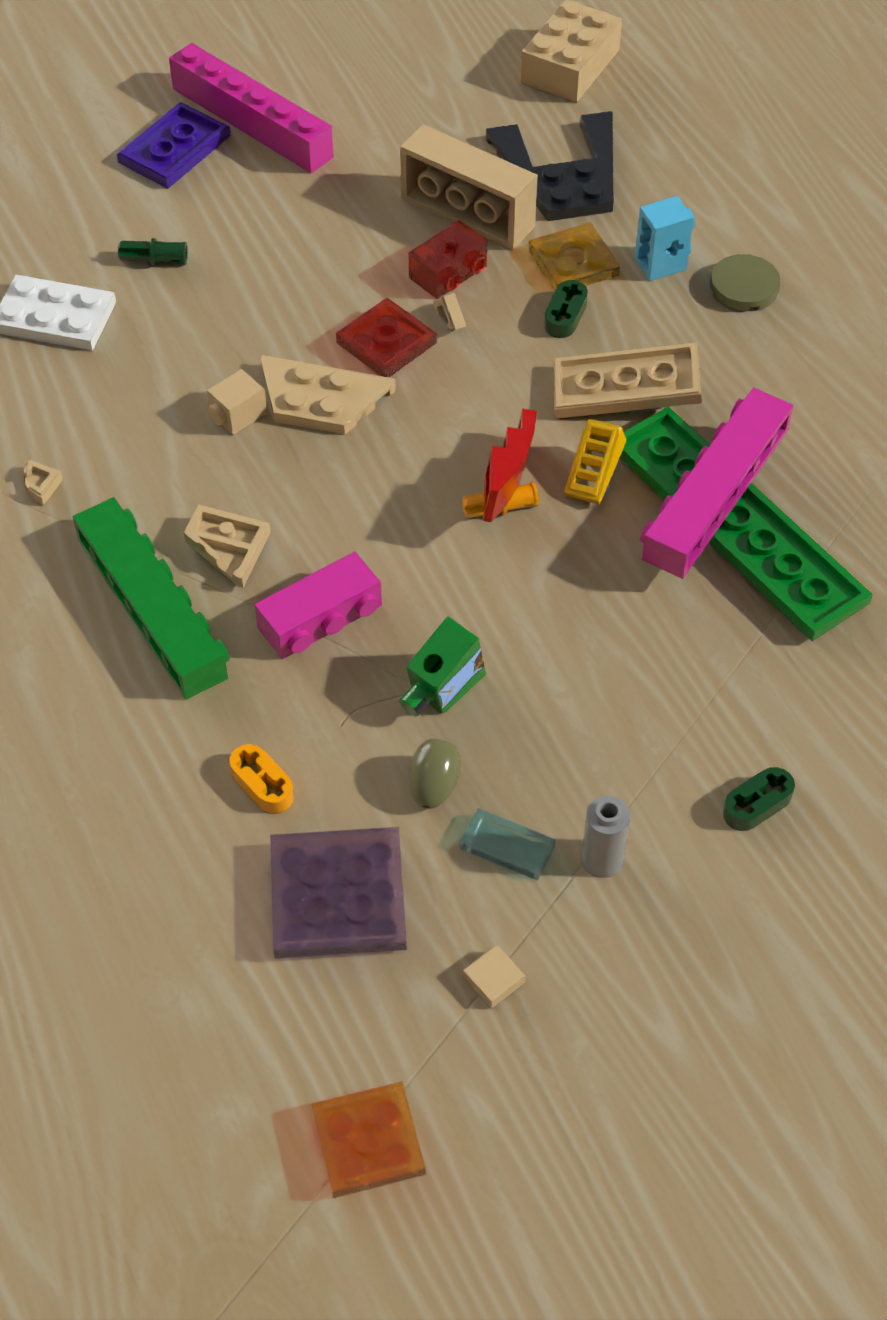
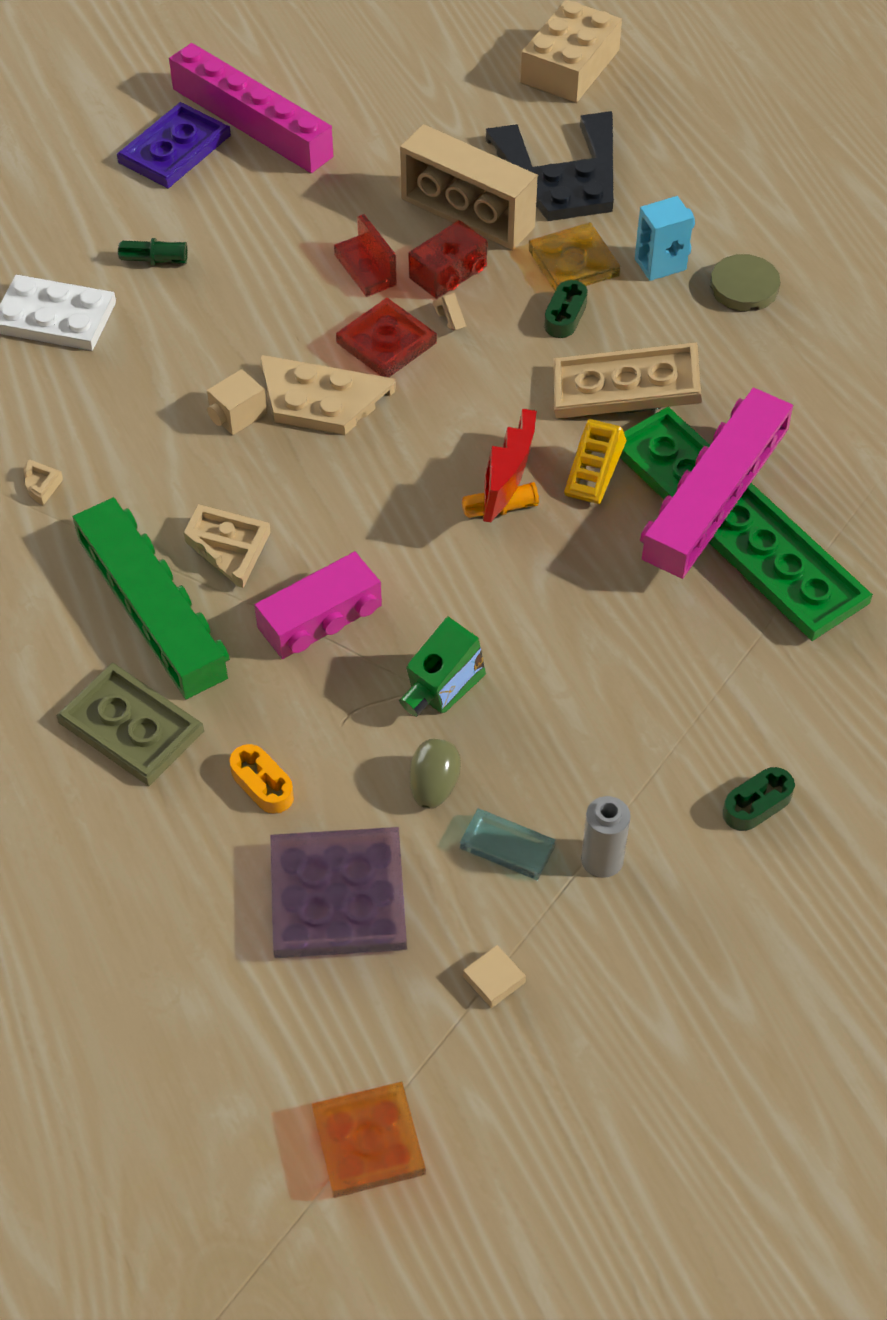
(130, 723): none -> olive tile
(368, 259): none -> clear red panel

